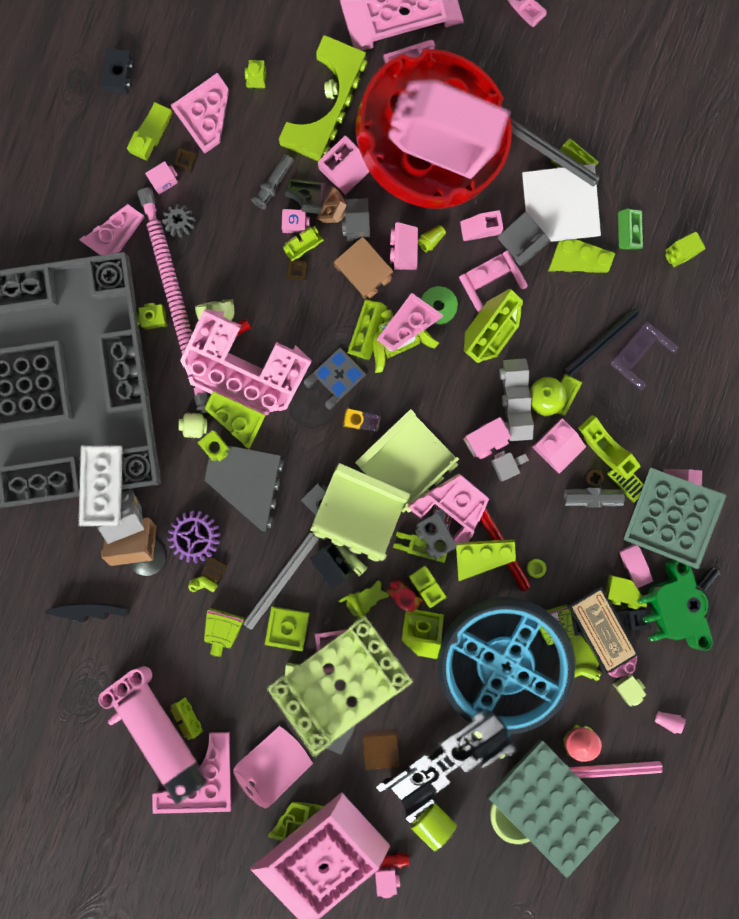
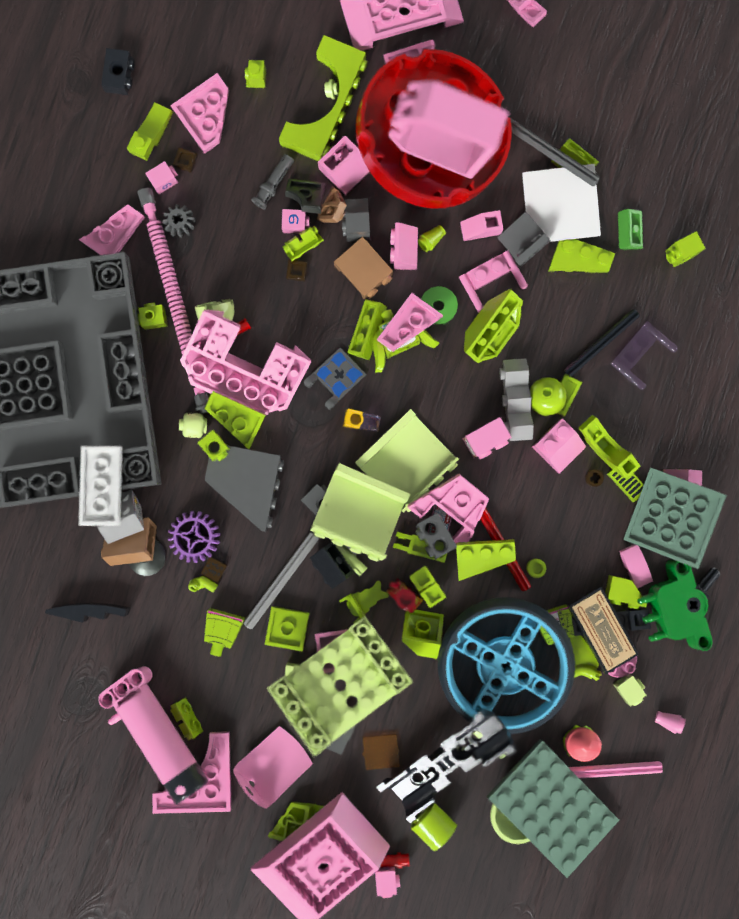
(506, 465): light grey brick -> none
(593, 497): dark grey piece -> none

